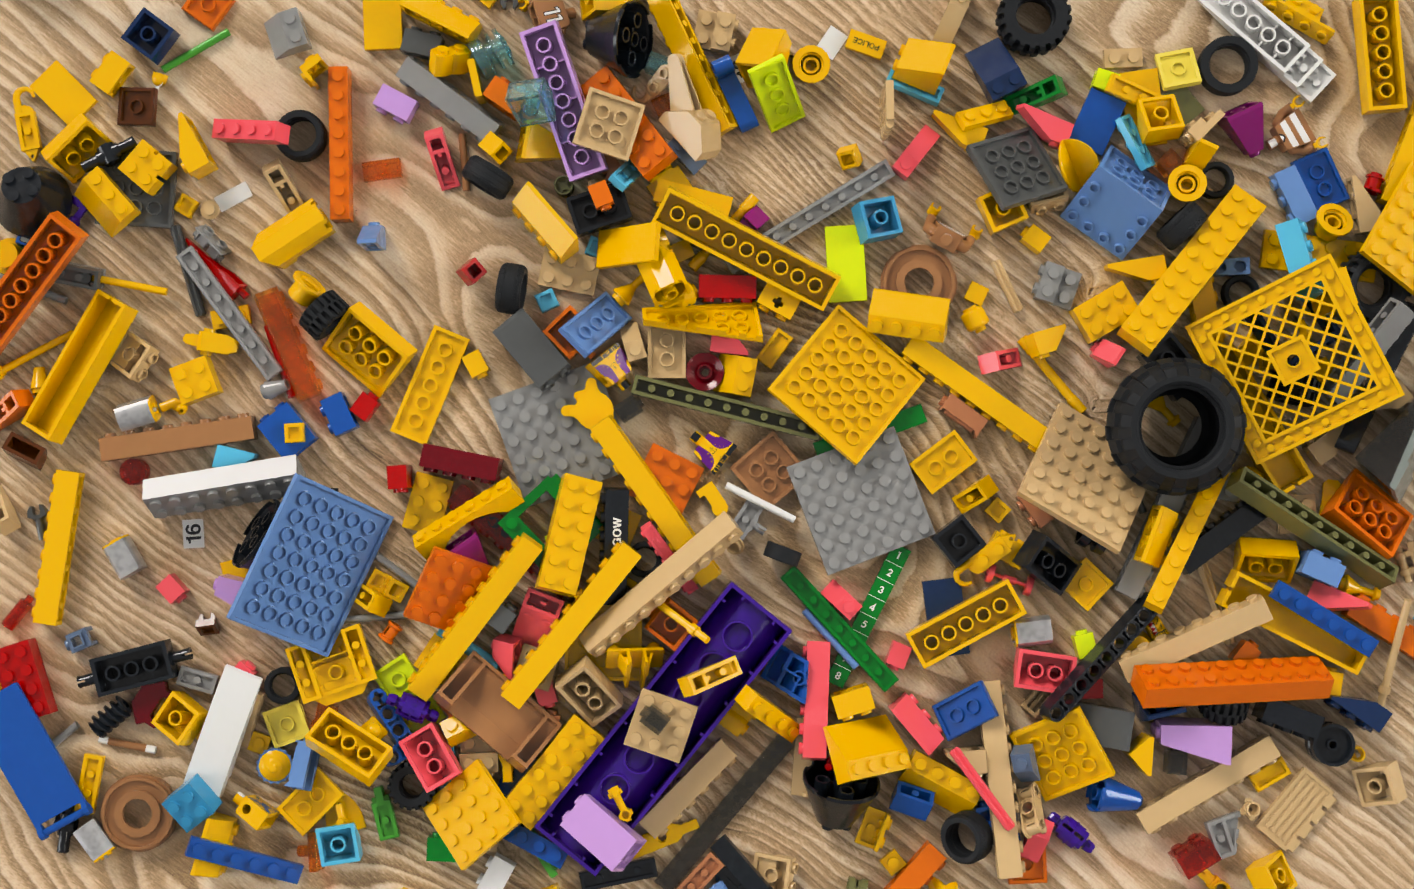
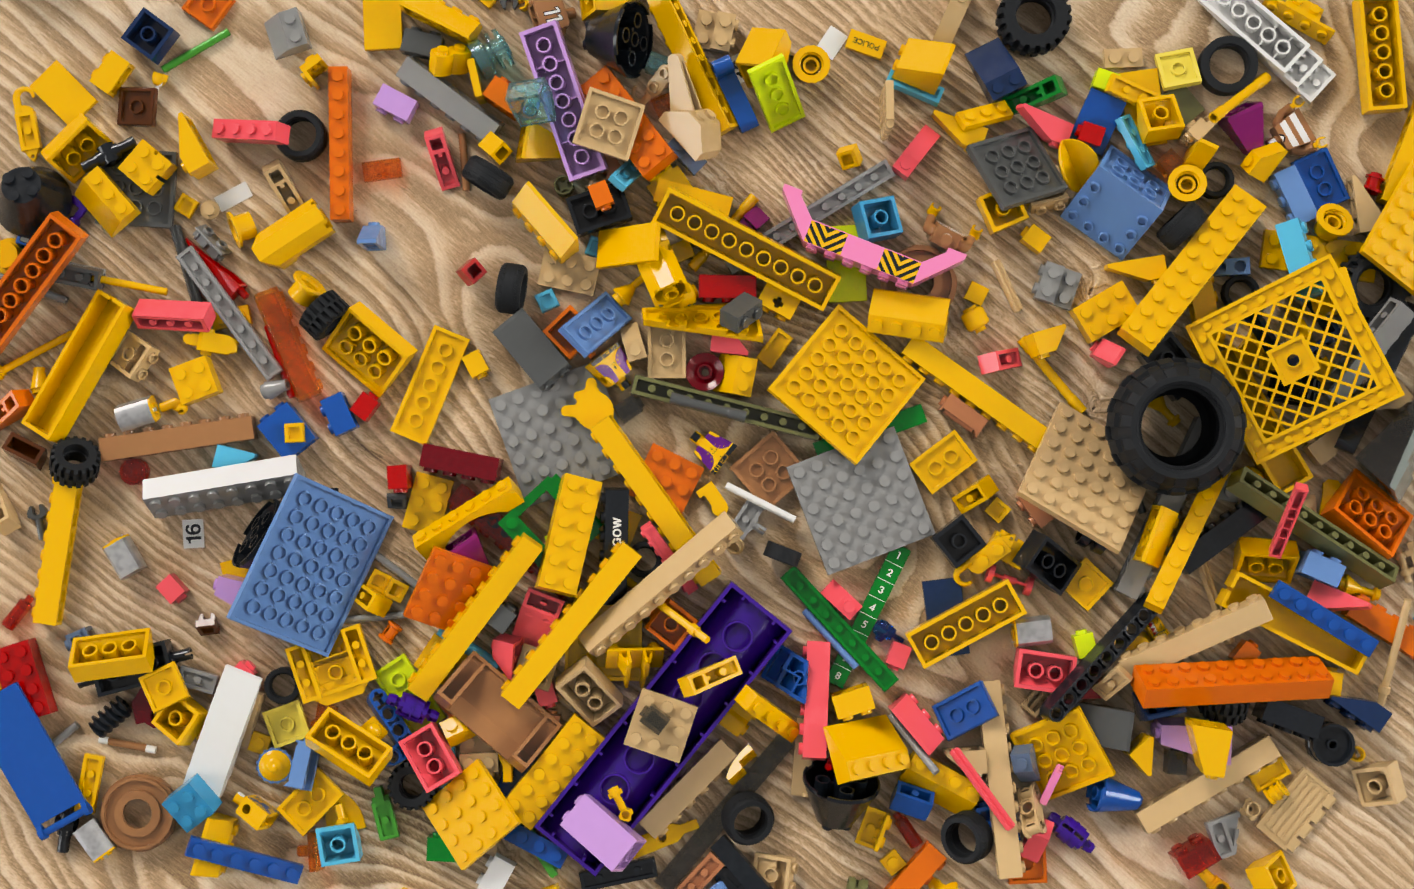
(77, 450): none -> black tyre
(111, 655): none -> yellow slope
(164, 687): none -> yellow tile
(174, 315): none -> coral brick
(241, 227): none -> yellow piece
(397, 500): none -> dark grey slope
(729, 412): none -> dark grey piece
(736, 769): none -> yellow slope
(741, 312): none -> dark grey brick
(759, 830): none -> black tyre
(861, 253): none -> bright pink slope
(884, 630): none -> clear blue piece
(907, 830): none -> clear red cylinder
(914, 745): none -> light grey piece
(1051, 784): none -> bright pink tile
(1090, 133): none -> red brick
(1112, 682): none -> tan plate
(1209, 745): none -> yellow slope
(1221, 111): none -> yellow piece
(1263, 160): none -> yellow slope
(1276, 792): none -> yellow bush
(1288, 520): none -> coral piece

